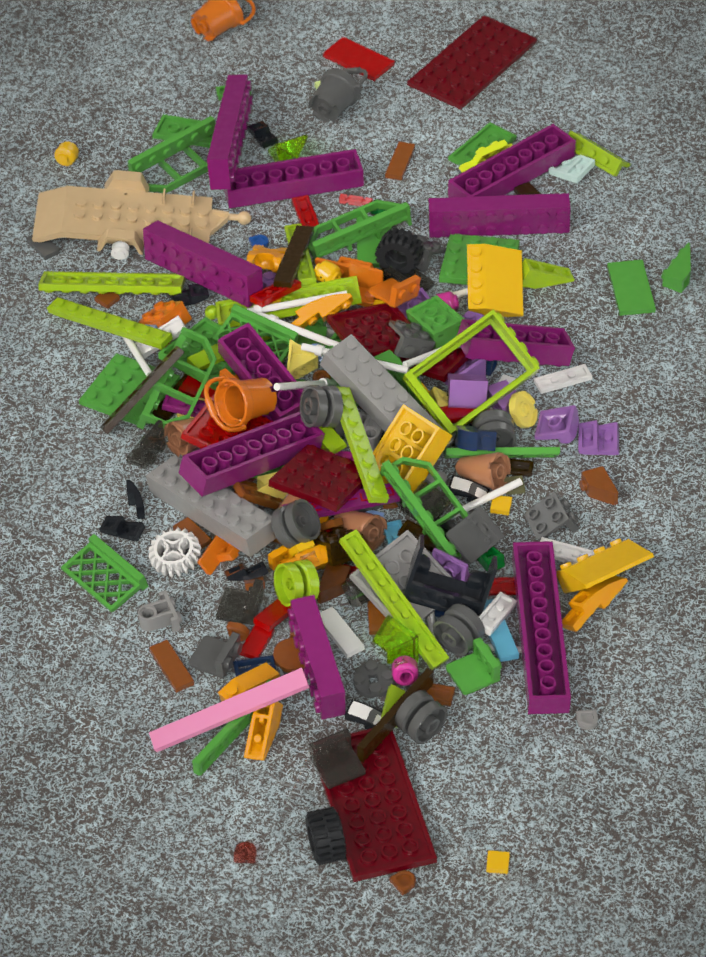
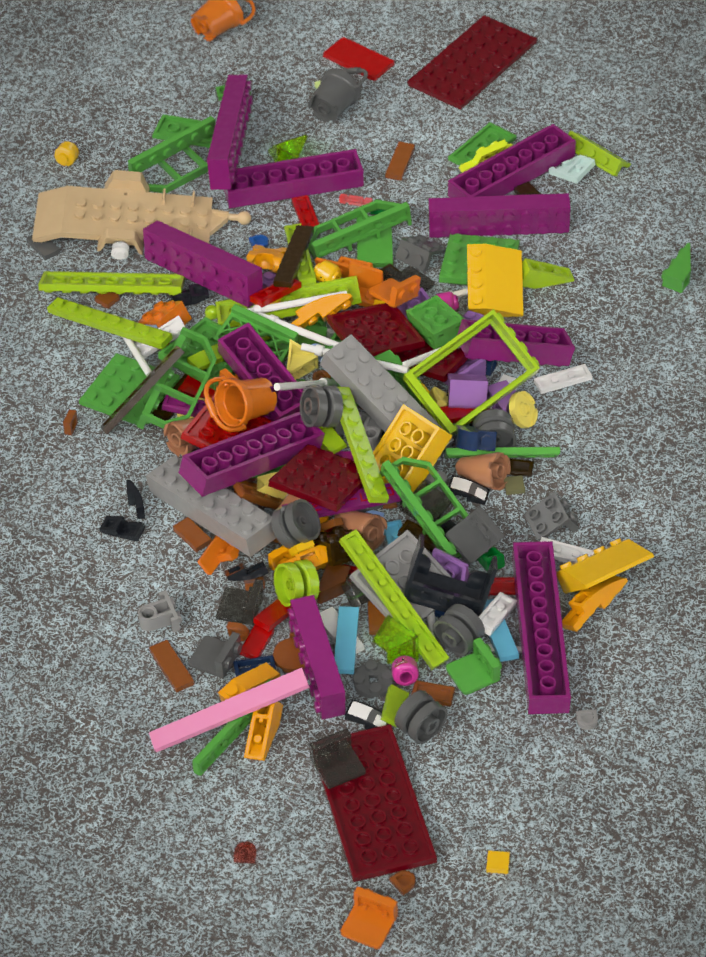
(70, 422): none -> dark orange tile
(118, 565): bright green fence -> none
(148, 447): clear smoke bracket -> none
(175, 546): white gear -> none
(262, 134): black slope -> none
(325, 835): black tyre -> none
(346, 639): none -> medium azure tile
(370, 918): none -> orange bracket
(387, 722): dark brown tile -> none
(404, 242): black tyre -> none
(412, 339): dark grey bracket -> none
(492, 495): white bar -> none
(501, 505): yellow tile -> none
(558, 424): medium lavender slope -> none
(598, 439): medium lavender slope -> none
(599, 485): dark orange slope -> none
(631, 287): bright green tile -> none

